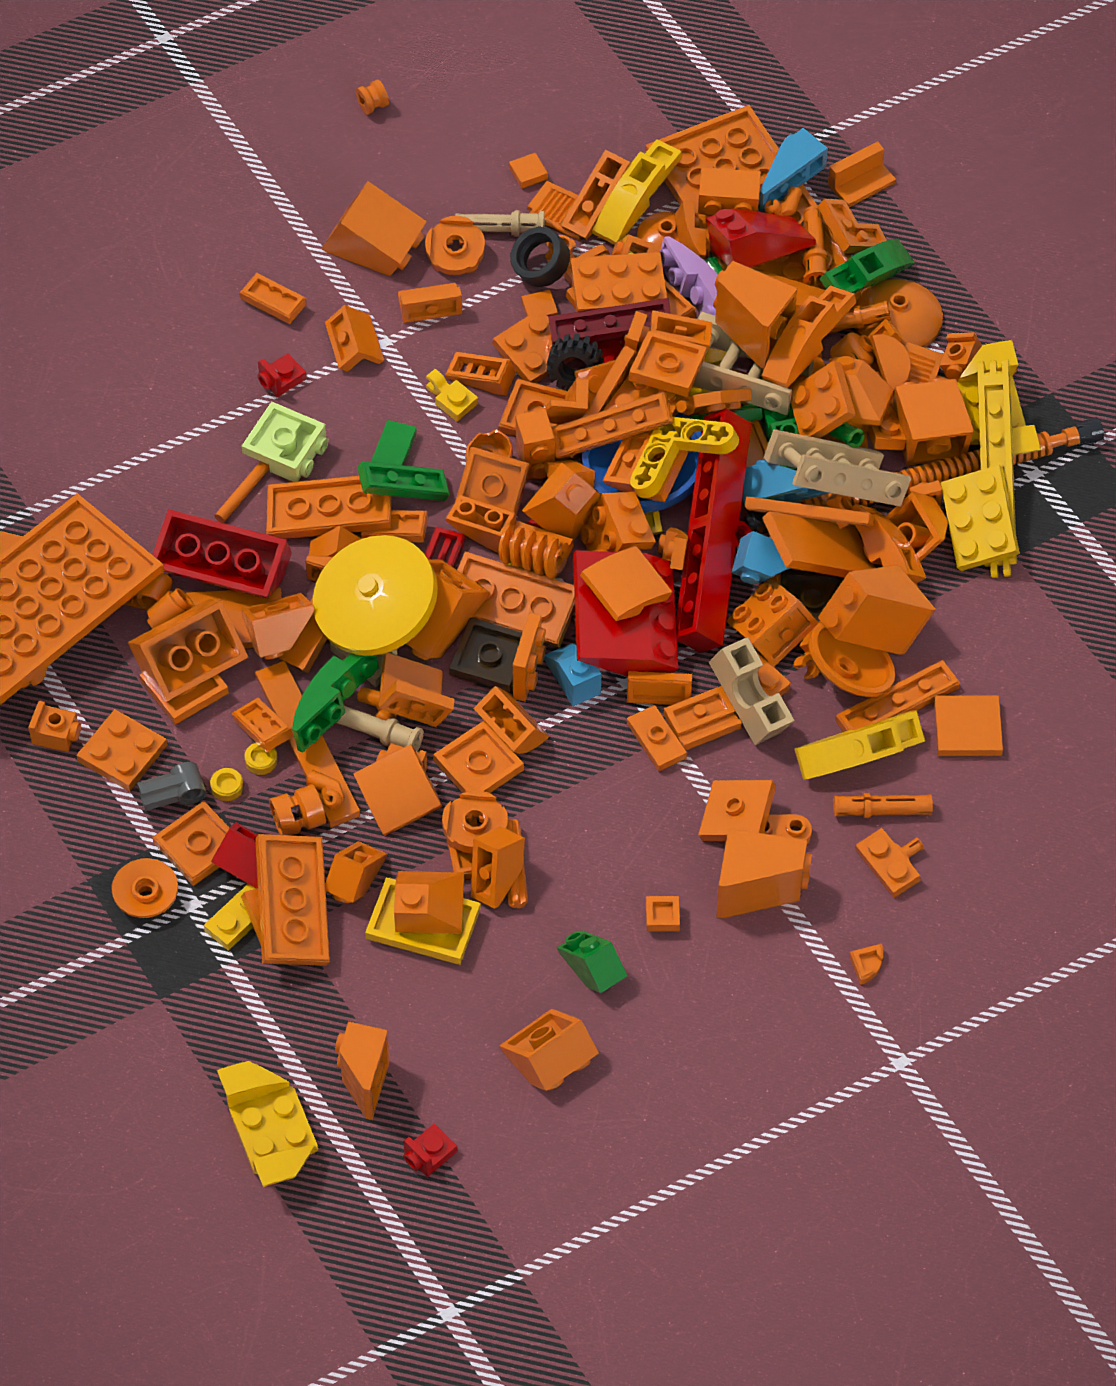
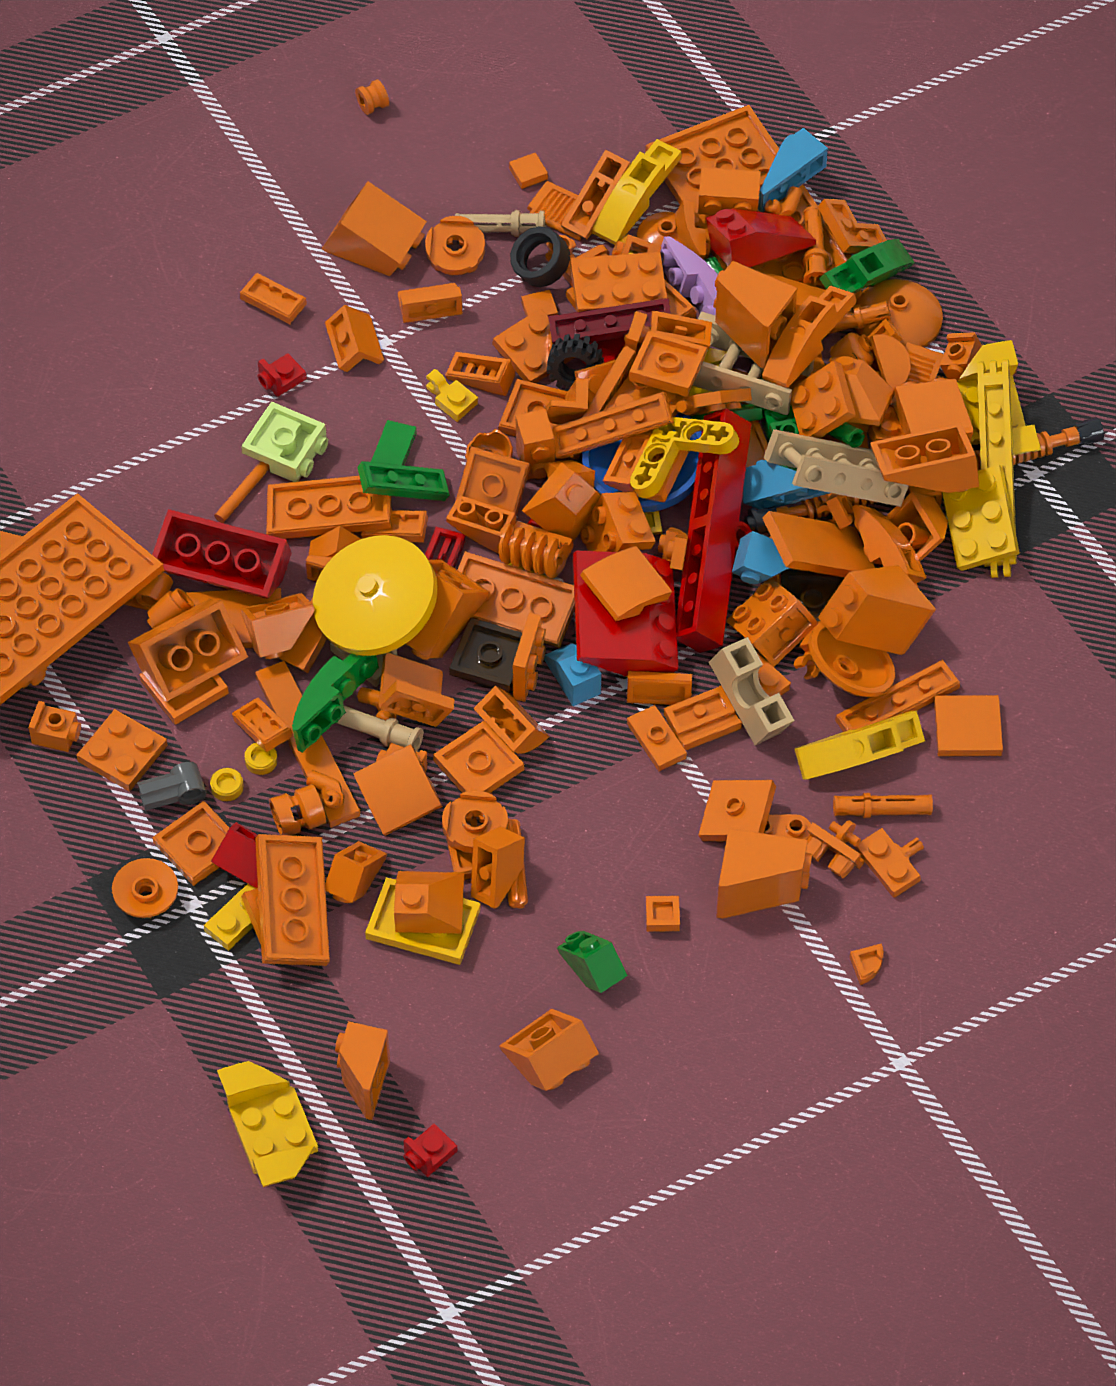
(810, 511): orange tile -> none
(845, 856): none -> orange hips
(860, 175): orange panel -> none
(929, 459): none -> orange slope

